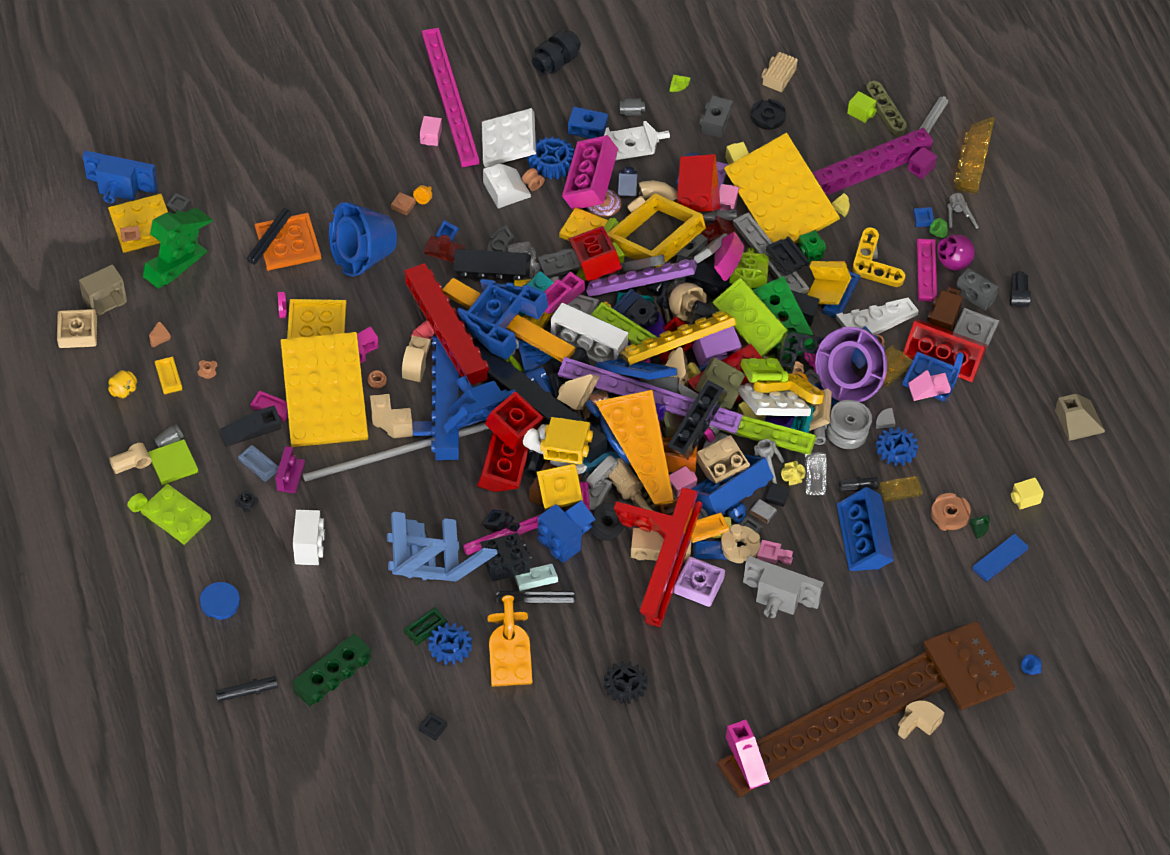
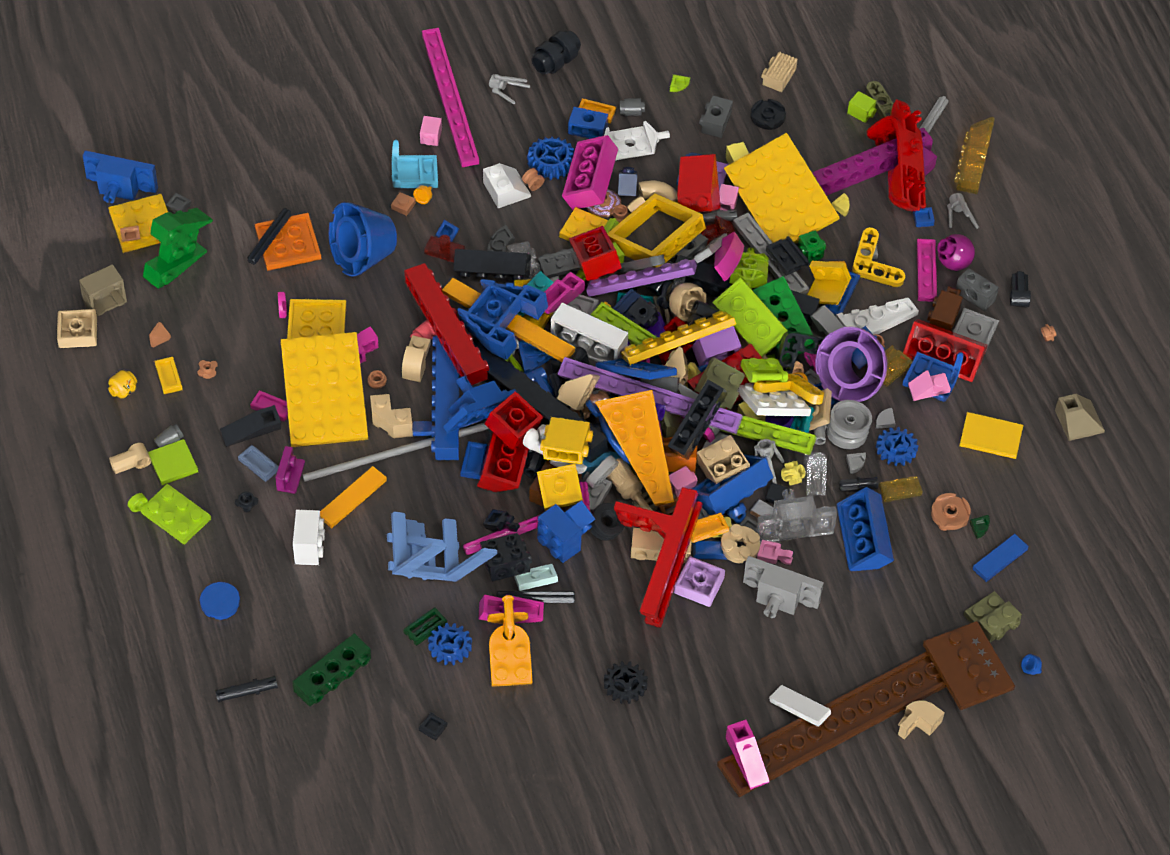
(352, 496): none -> light orange tile
(413, 170): none -> medium azure piece
(473, 460): none -> blue tile
(493, 605): none -> dark pink slope
(499, 82): none -> light grey plant
(508, 137): white plate -> none
(599, 107): none -> light orange tile
(619, 212): none -> nougat plate
(796, 519): none -> clear brick
(800, 705): none -> white tile
(826, 320): none -> light grey slope
(855, 462): none -> light grey tile
(907, 179): none -> red piece
(939, 228): bright green tile -> none
(991, 435): none -> yellow tile
(994, 616): none -> olive plate
(1027, 493): light yellow brick -> none
(1048, 332): none -> nougat plate

